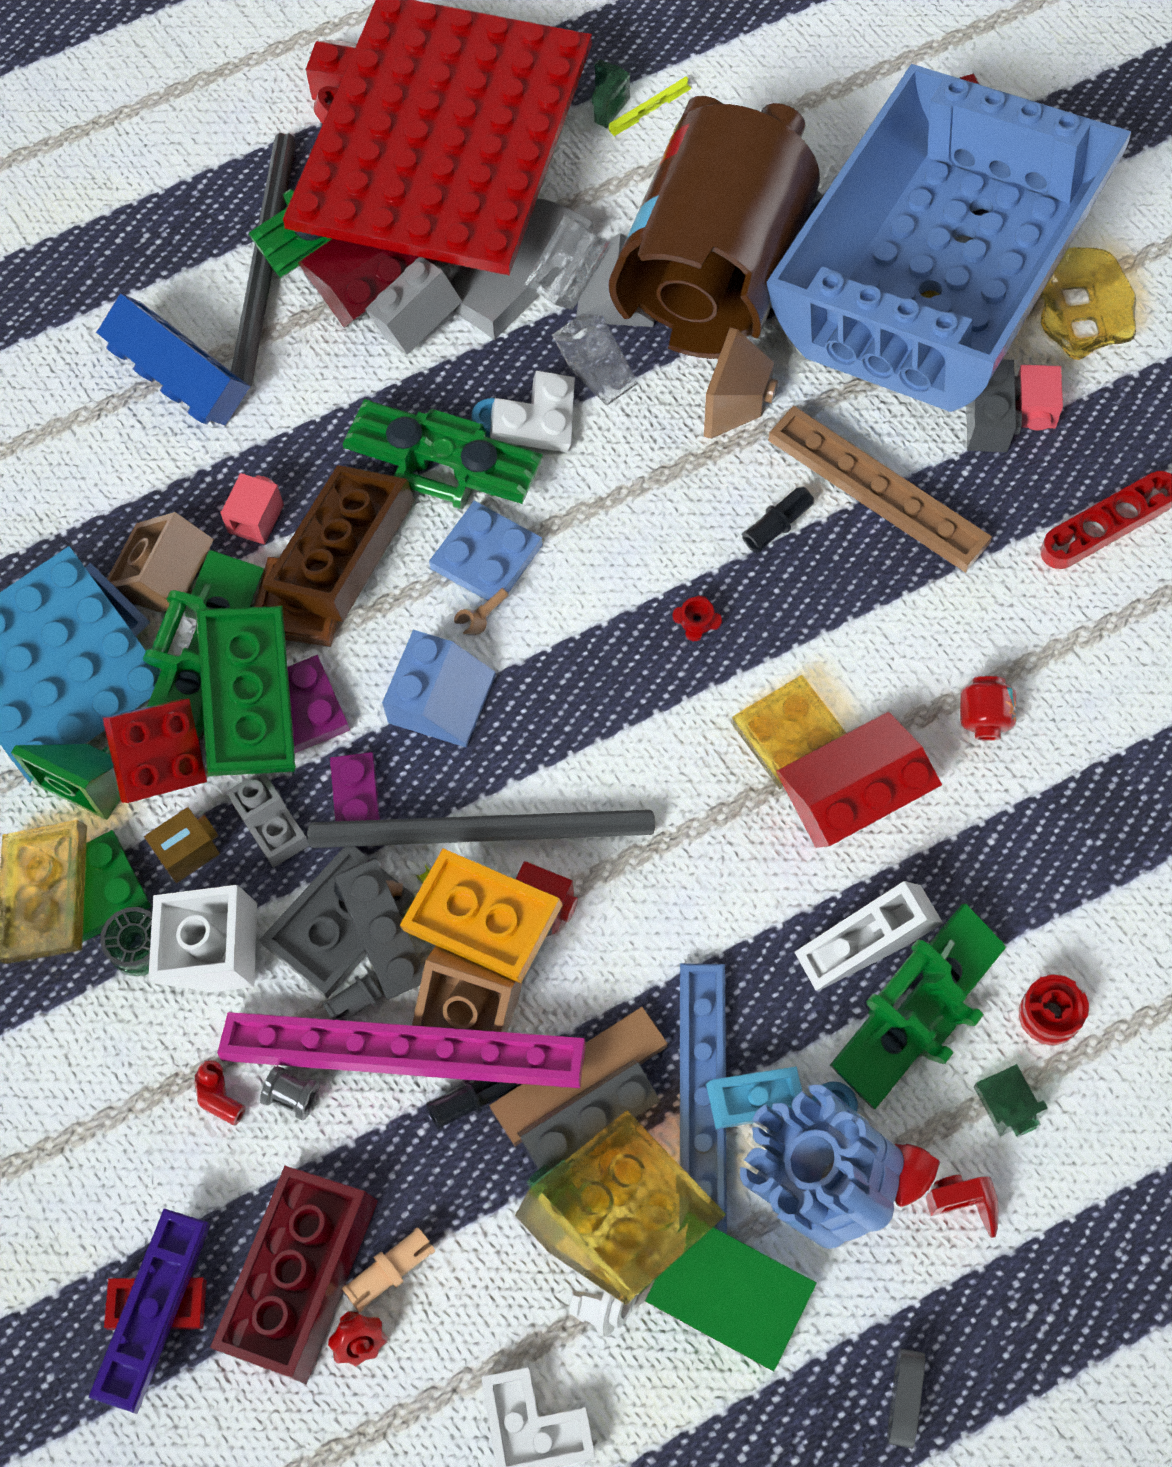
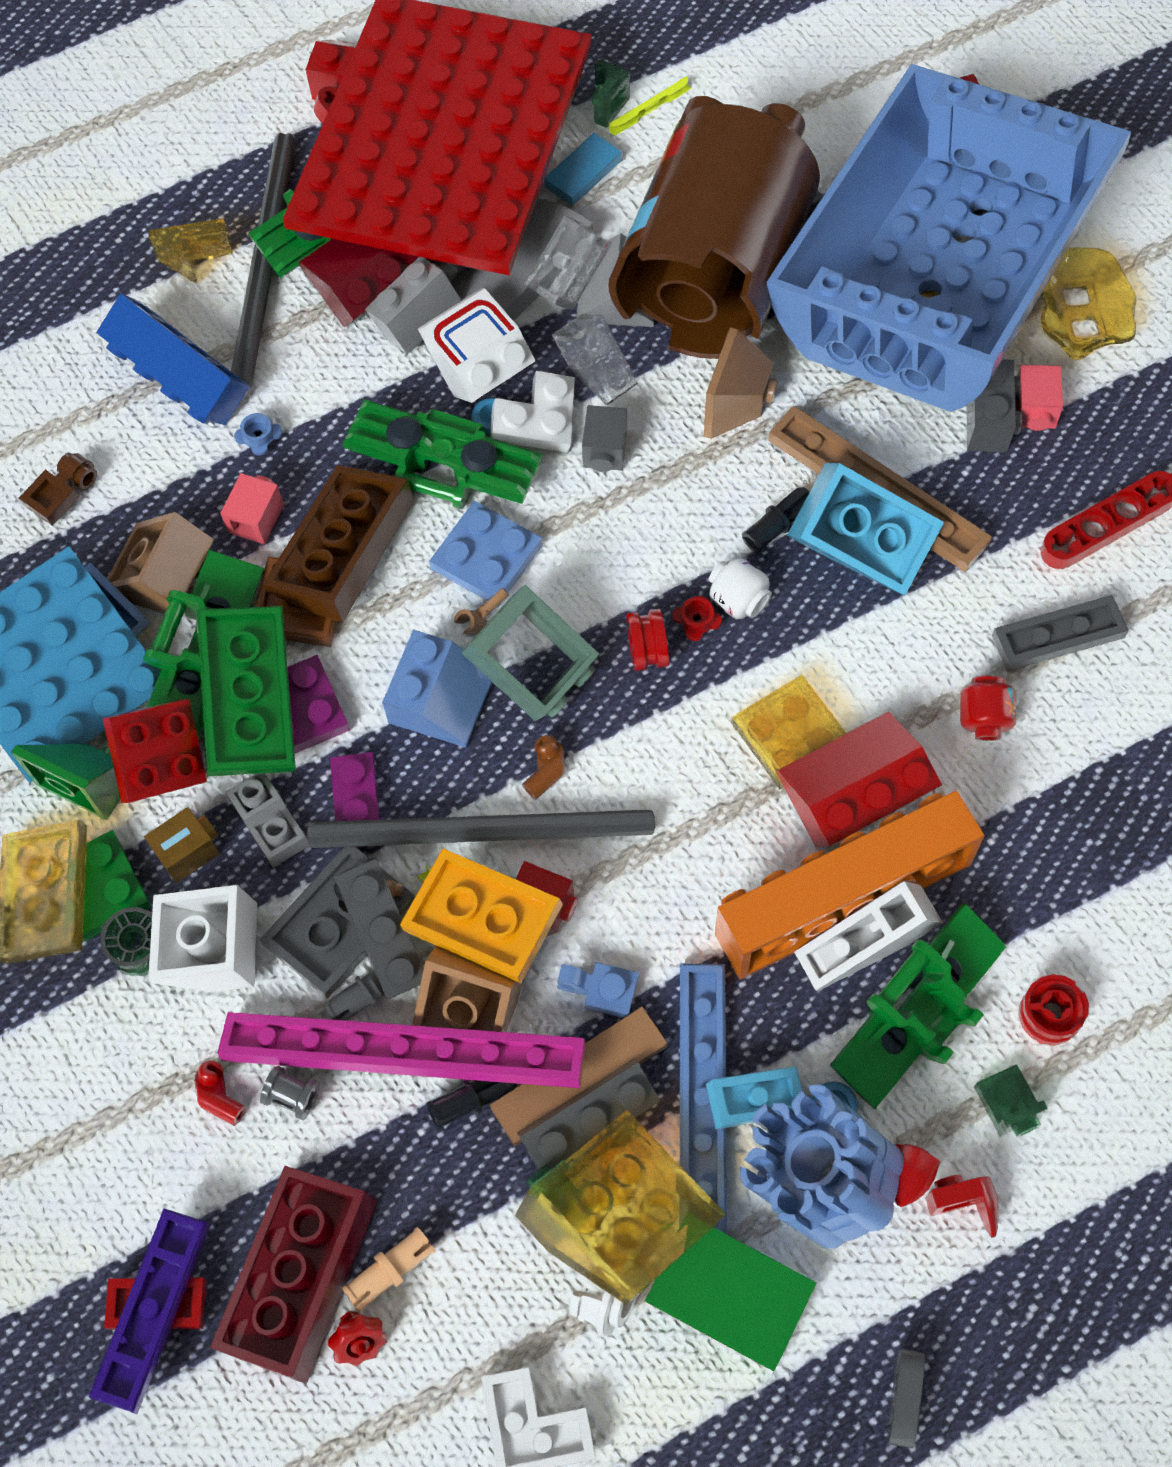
(53, 495): none -> reddish brown plate
(184, 244): none -> clear yellow slope
(255, 424): none -> medium blue plate
(476, 346): none -> white slope
(550, 766): none -> dark orange arm
(551, 625): none -> sand green window
(583, 169): none -> dark azure tile
(604, 438): none -> dark grey brick
(606, 989): none -> medium blue plate
(647, 640): none -> red wheel
(739, 588): none -> white head
(829, 887): none -> orange brick
(865, 527): none -> medium azure slope
(1059, 633): none -> dark grey plate

